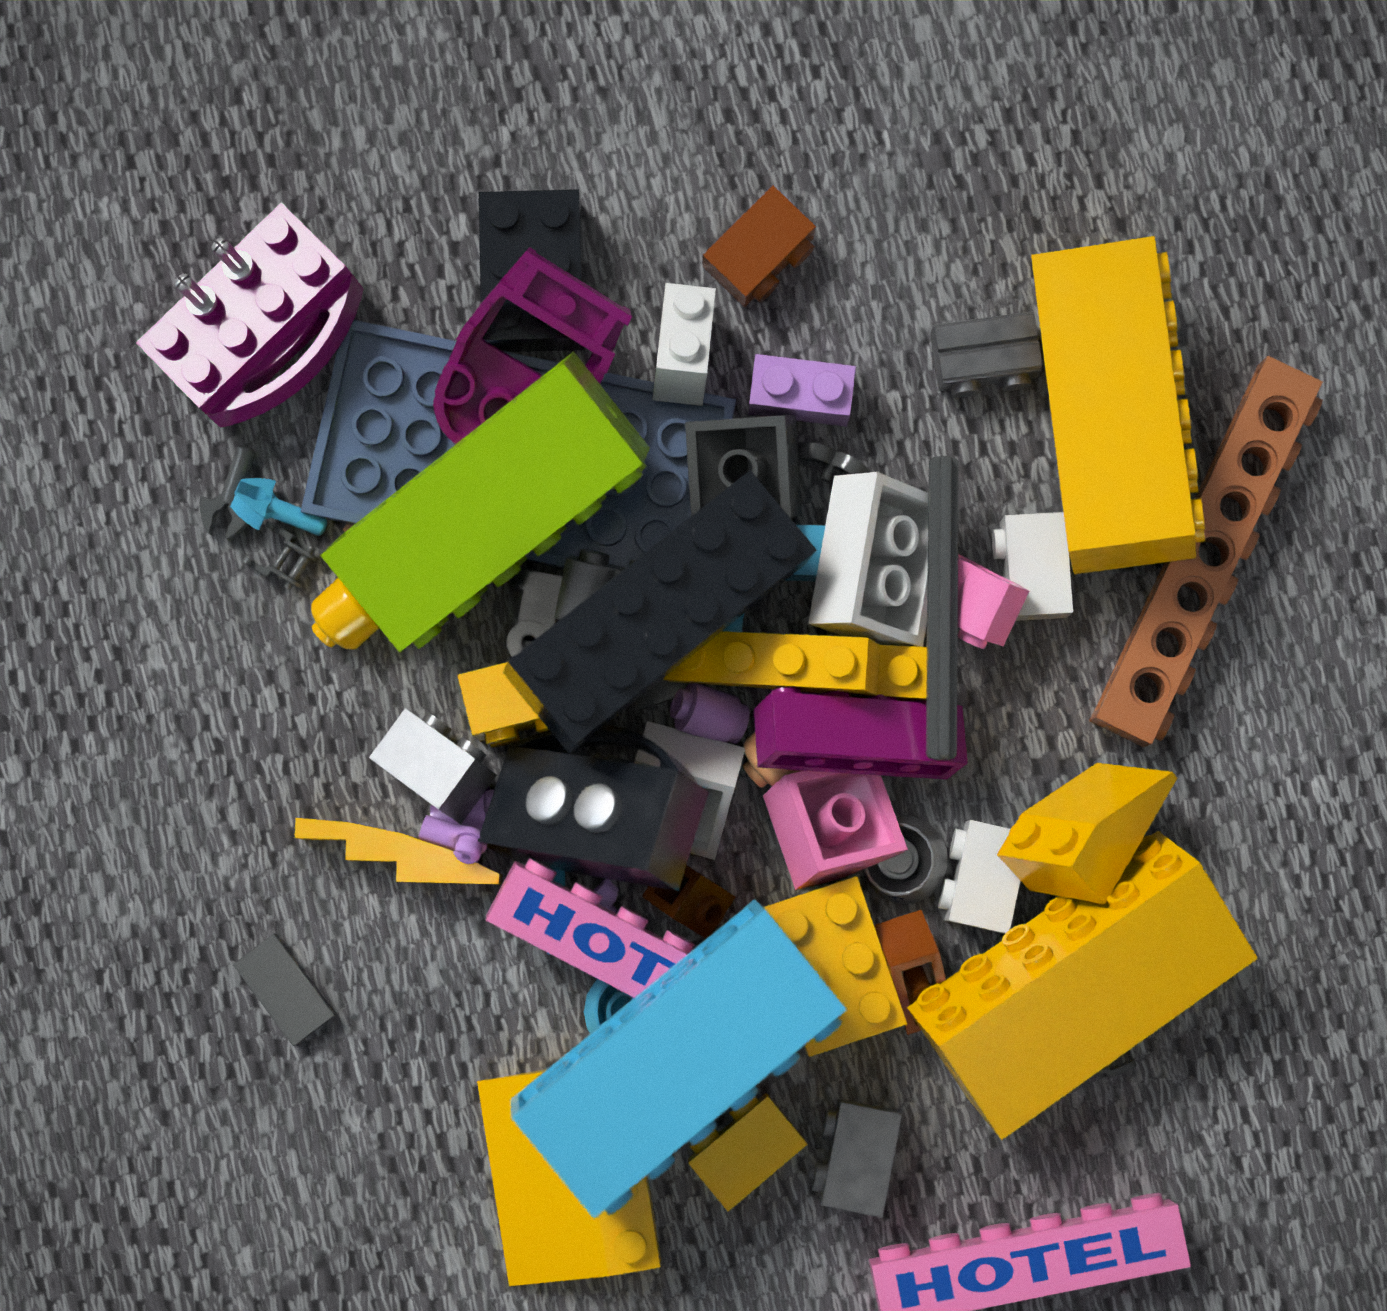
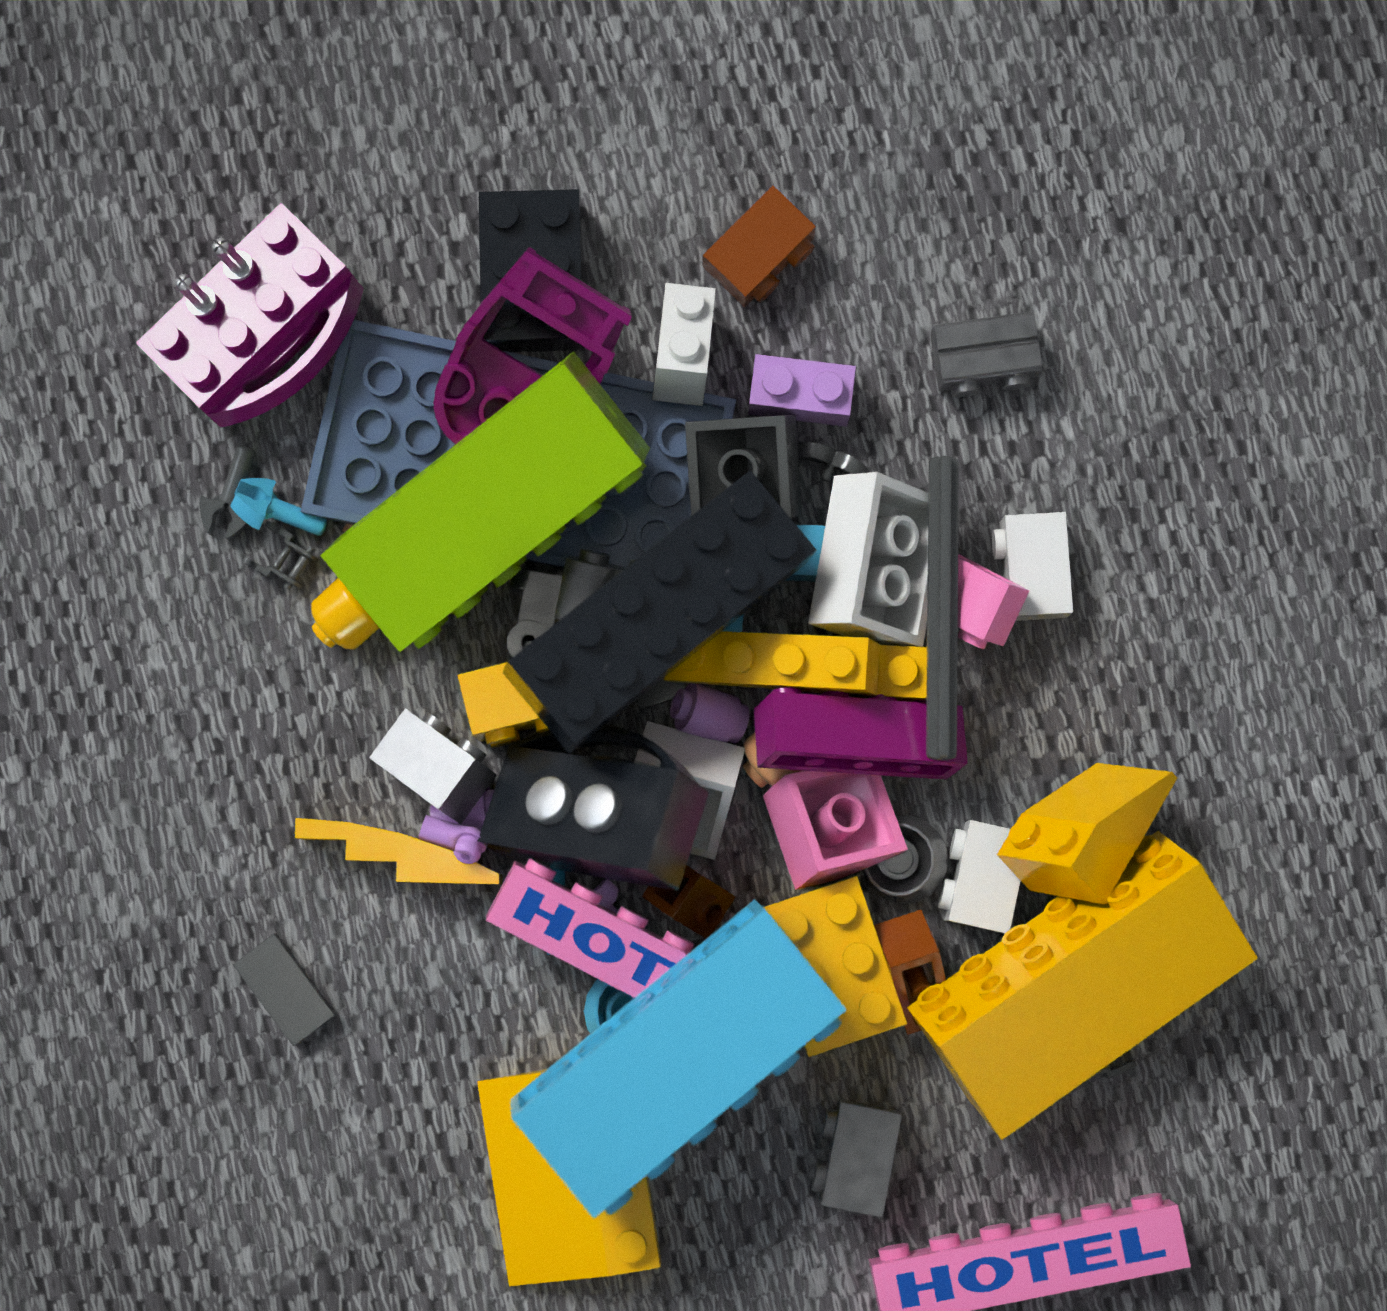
(745, 1151): yellow brick -> none
(1118, 405): yellow brick -> none
(1295, 399): nougat brick -> none

